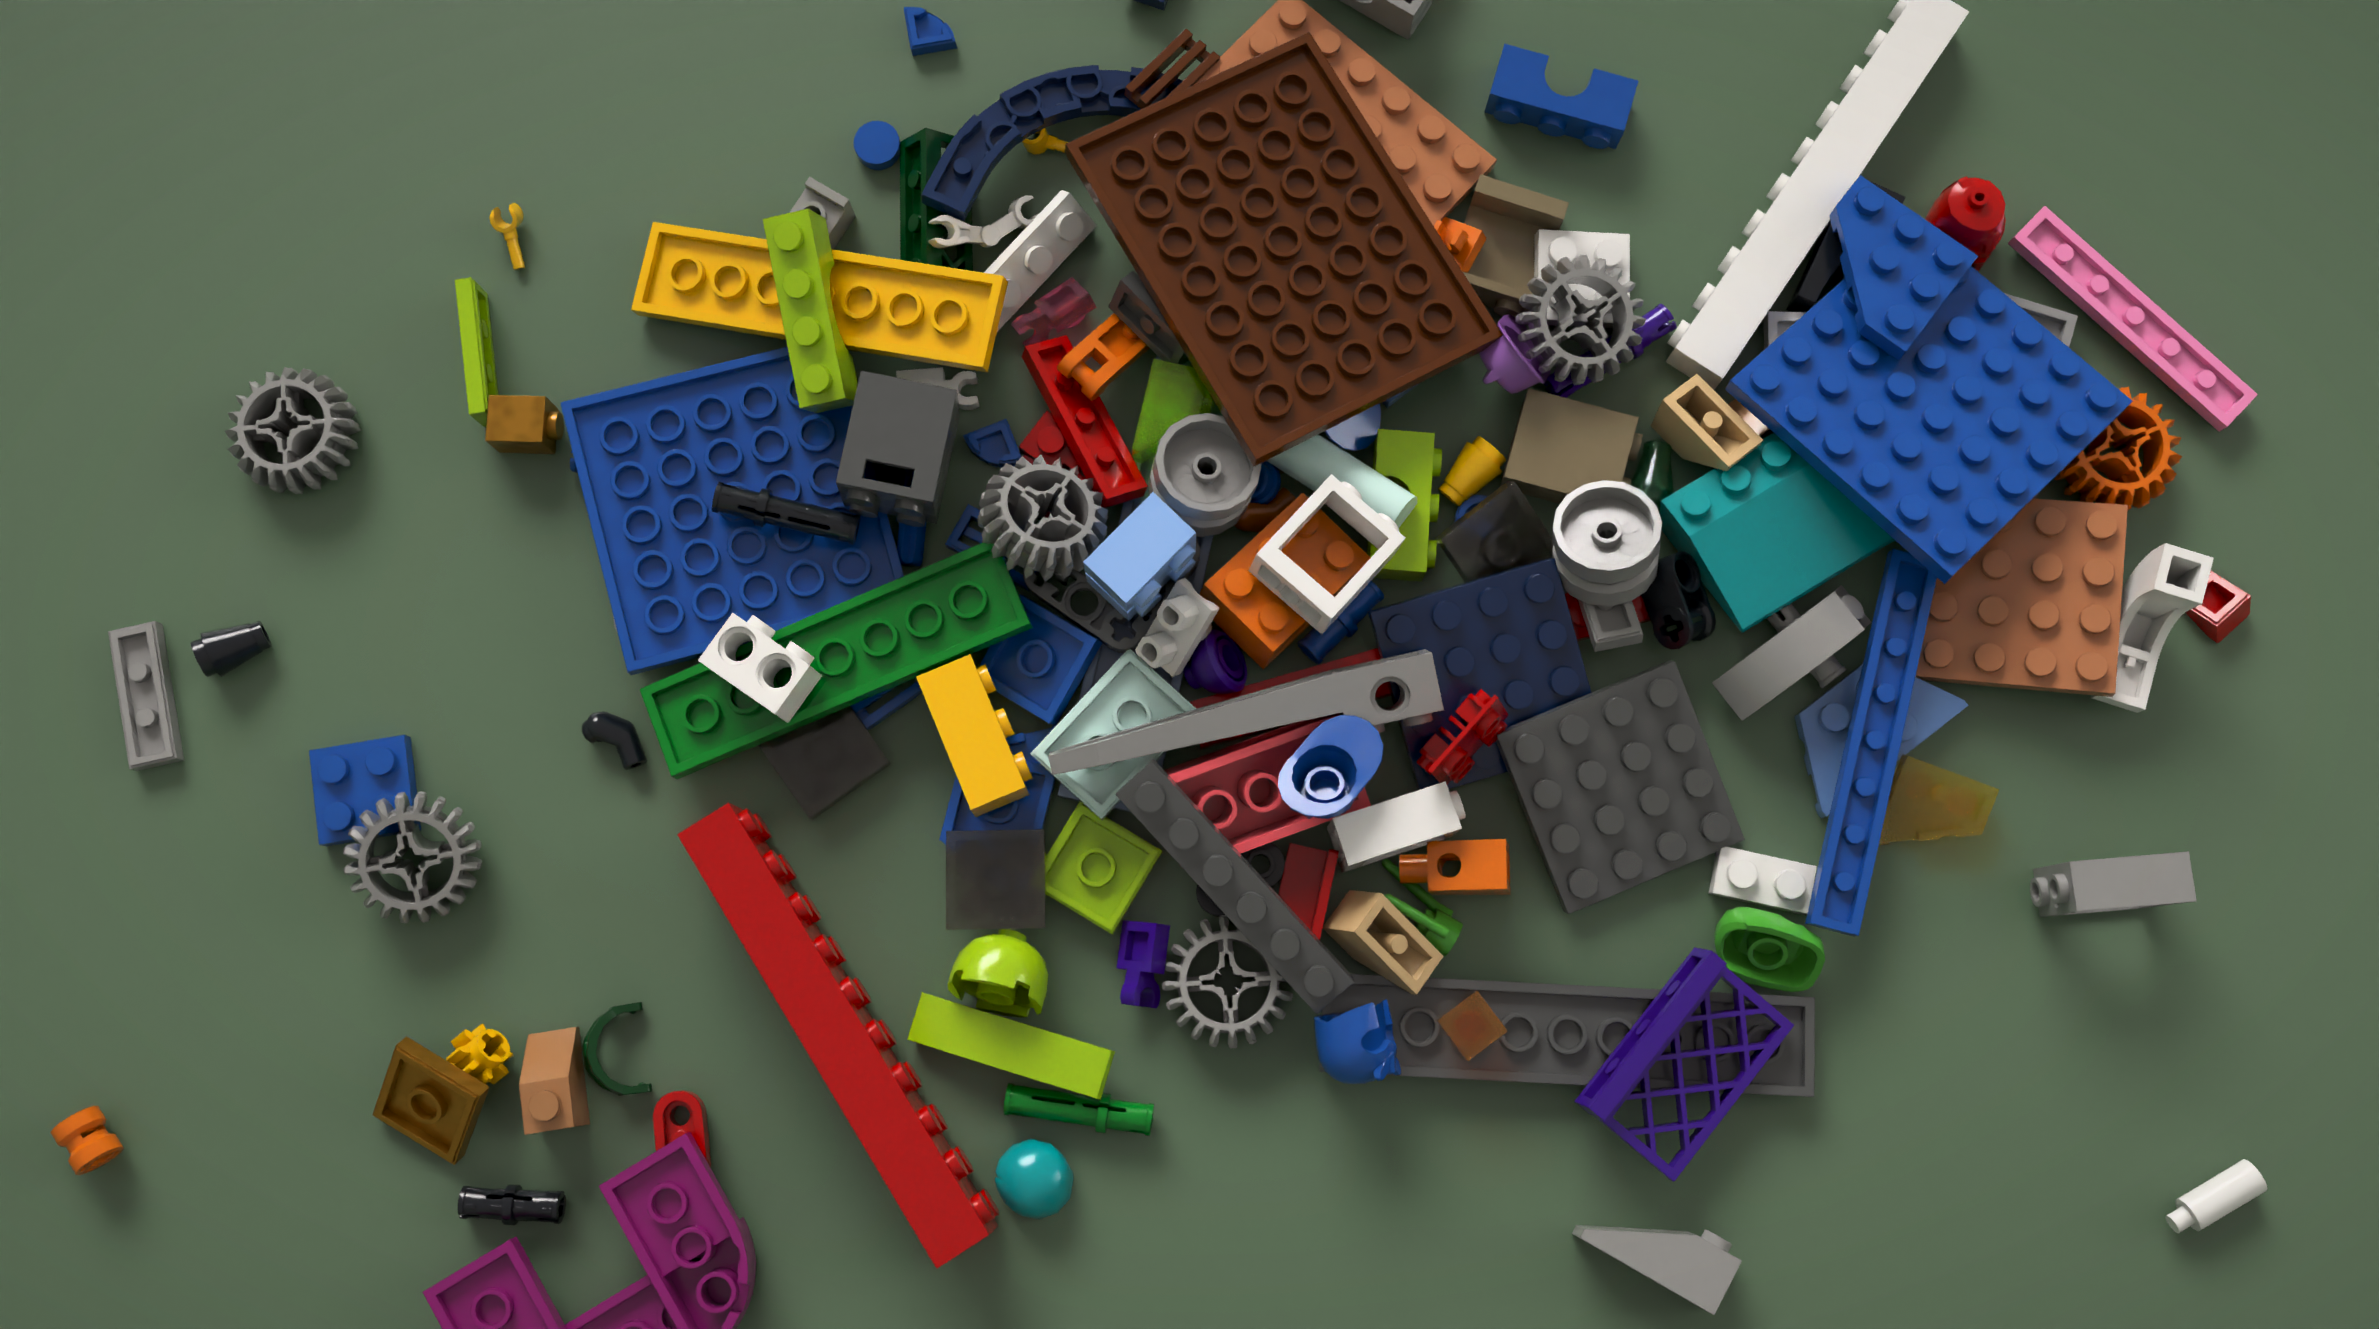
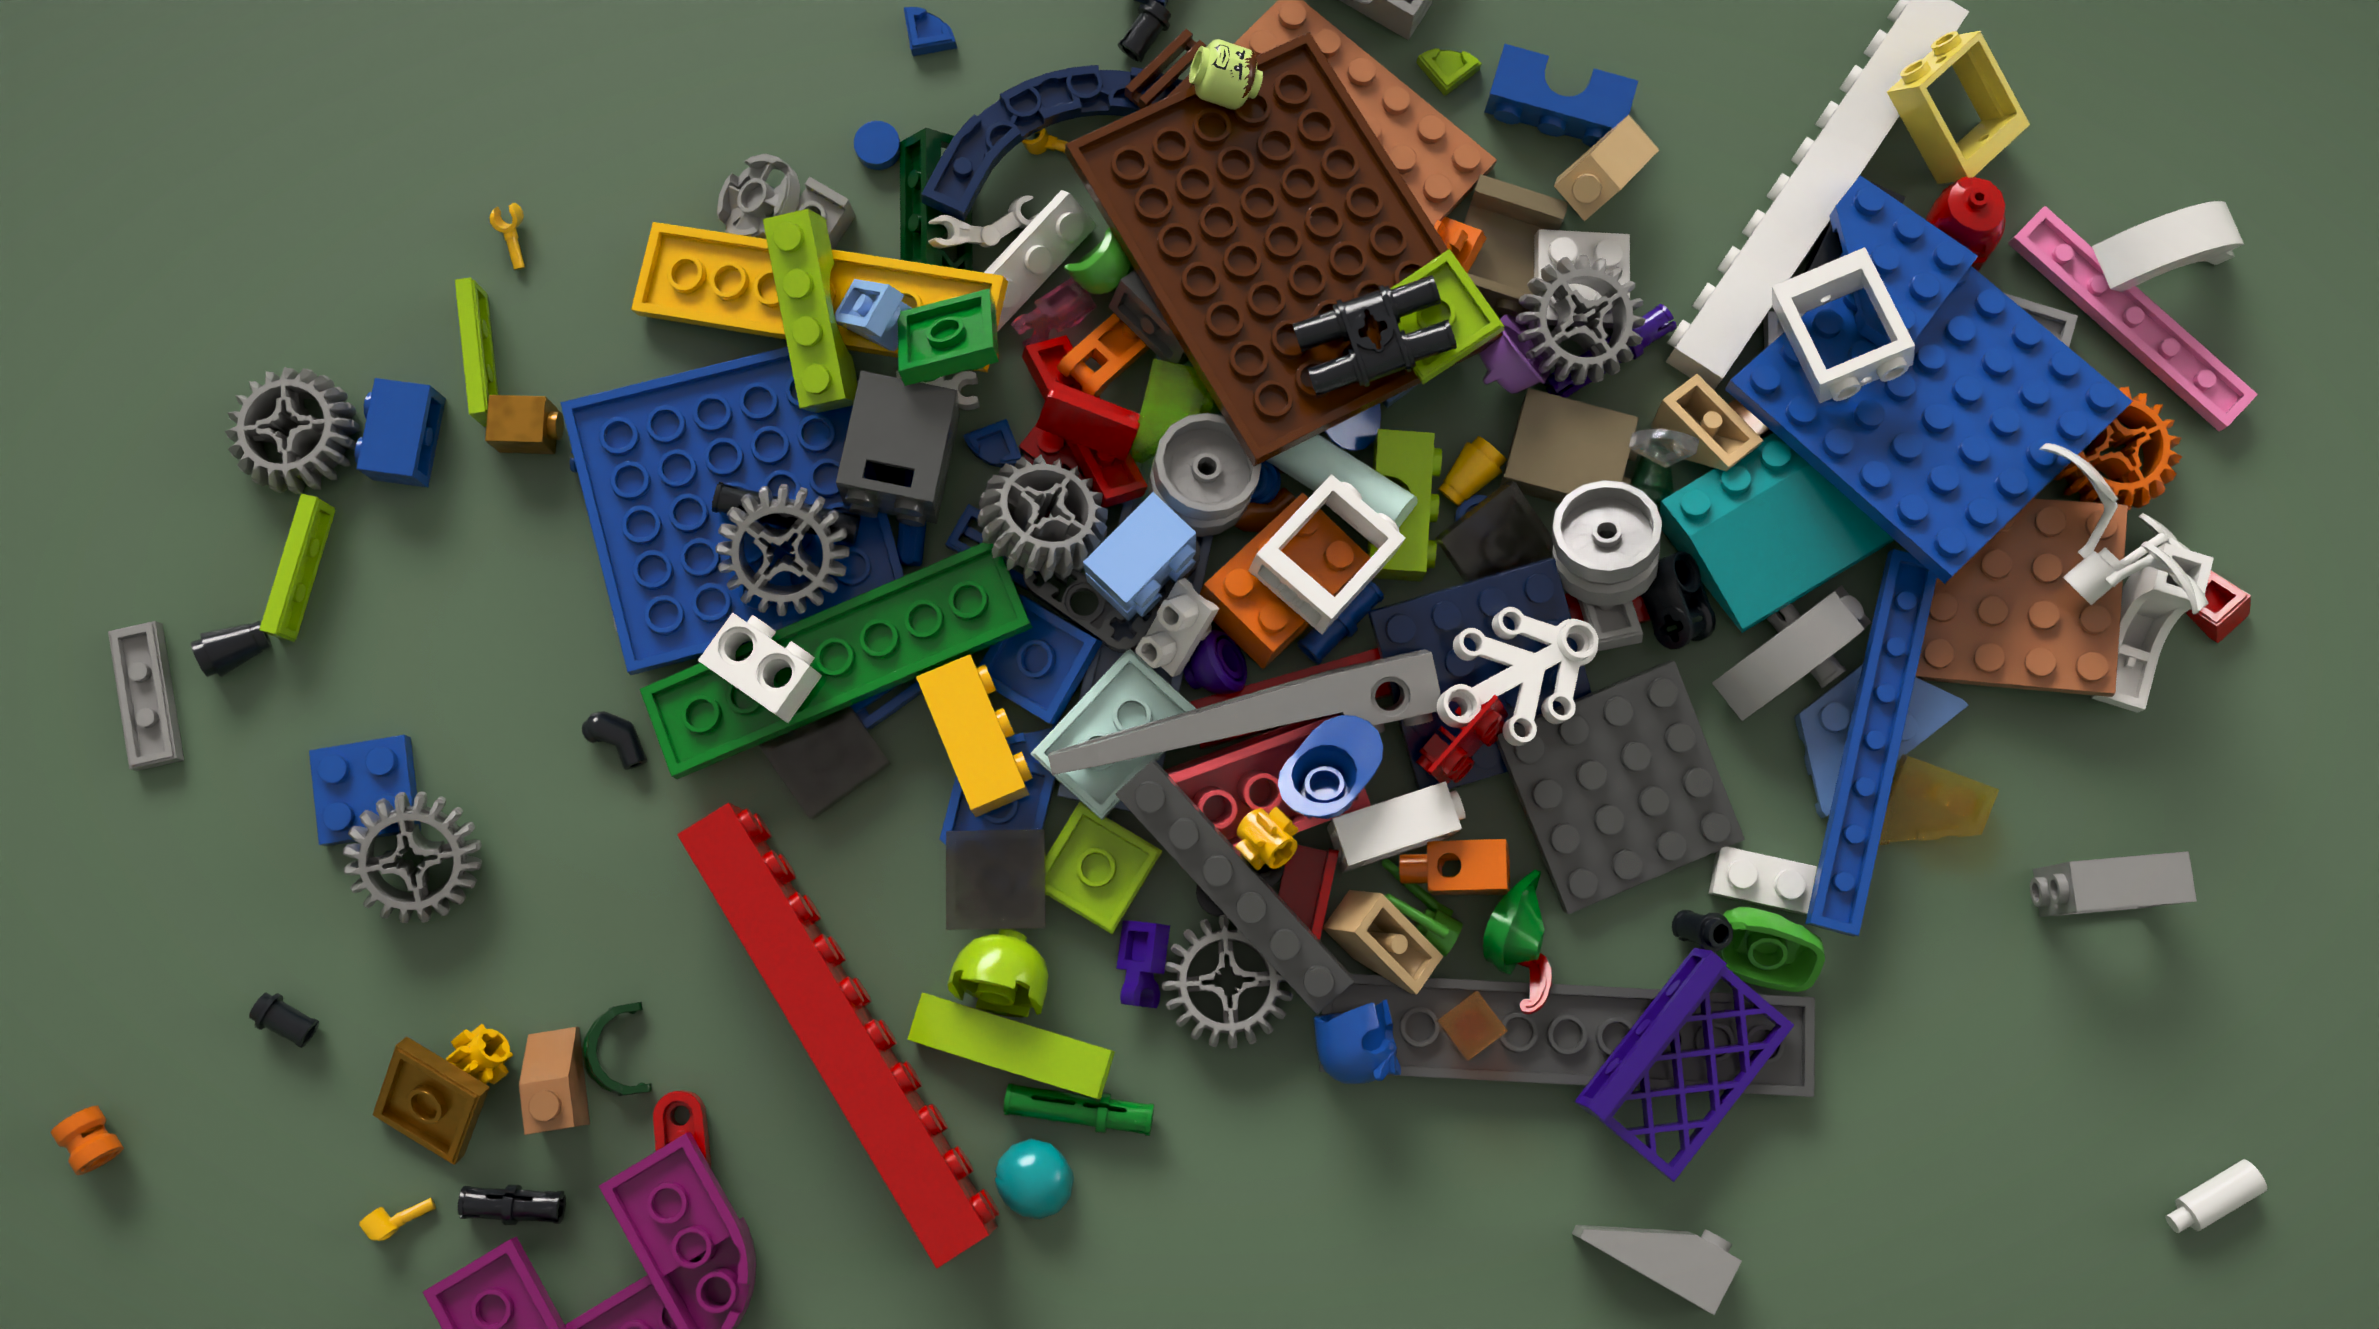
(283, 1019): none -> black pin
(297, 568): none -> lime tile
(381, 1226): none -> yellow hand
(400, 432): none -> blue brick
(747, 202): none -> light grey piece
(801, 564): none -> light grey gear
(872, 312): none -> light blue slope
(947, 337): none -> green plate
(1089, 421): none -> red panel
(1101, 267): none -> bright green piece
(1145, 29): none -> black pin
(1225, 74): none -> yellowish green head
(1266, 838): none -> yellow gear
(1383, 311): none -> black pin
(1448, 68): none -> lime tile
(1464, 307): none -> lime plate
(1516, 937): none -> green piece
(1524, 669): none -> white plant
(1606, 167): none -> tan slope
(1663, 445): none -> clear tile
(1709, 930): none -> black pin
(1828, 284): none -> white window
(1986, 88): none -> light yellow window
(2102, 570): none -> white plant
(2168, 242): none -> white arch

